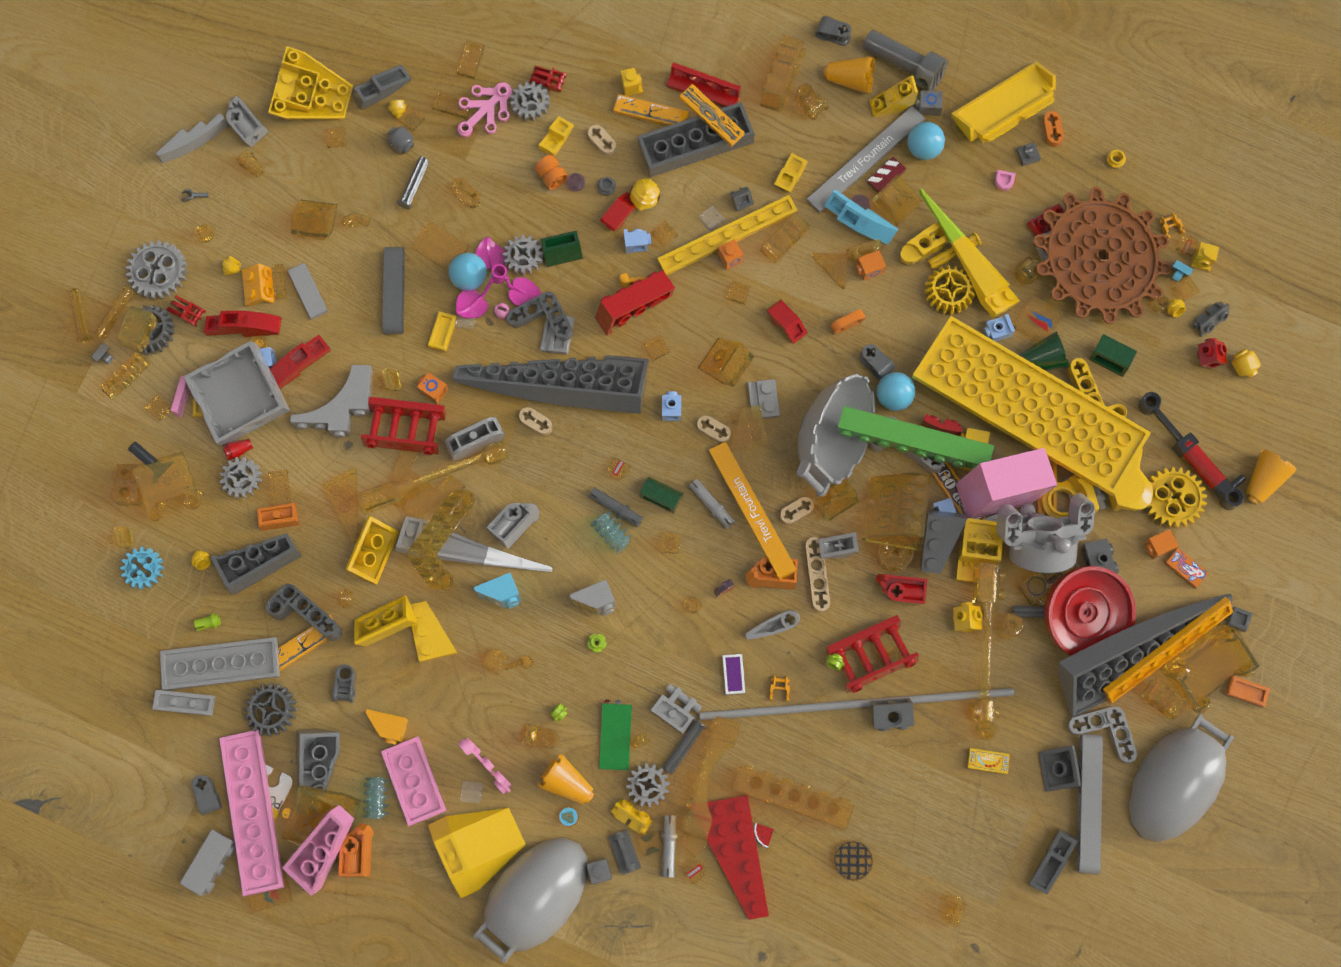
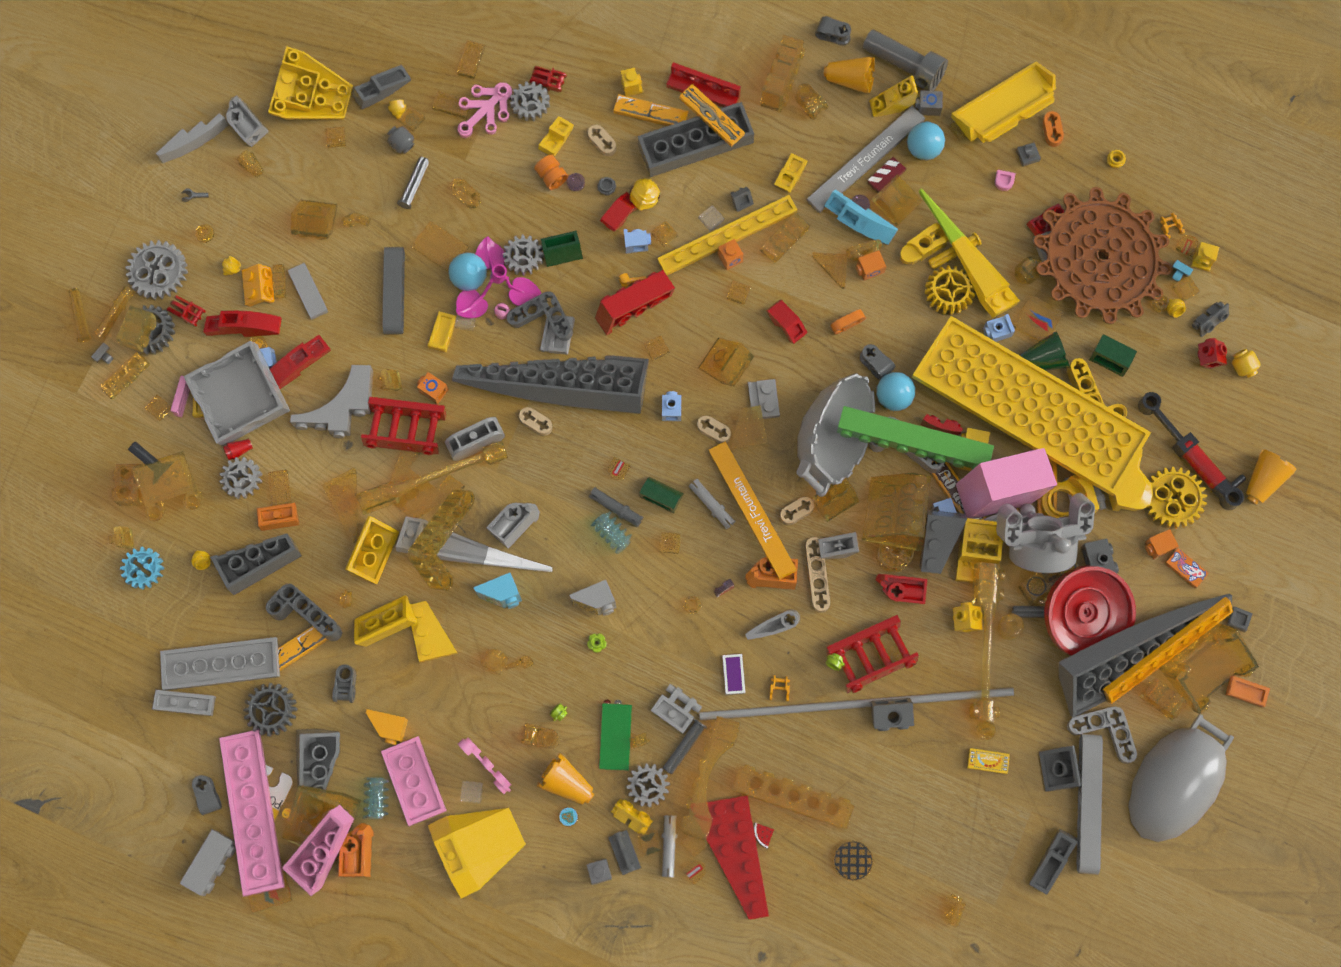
(207, 622): lime pin -> none
(534, 896): light grey windscreen -> none

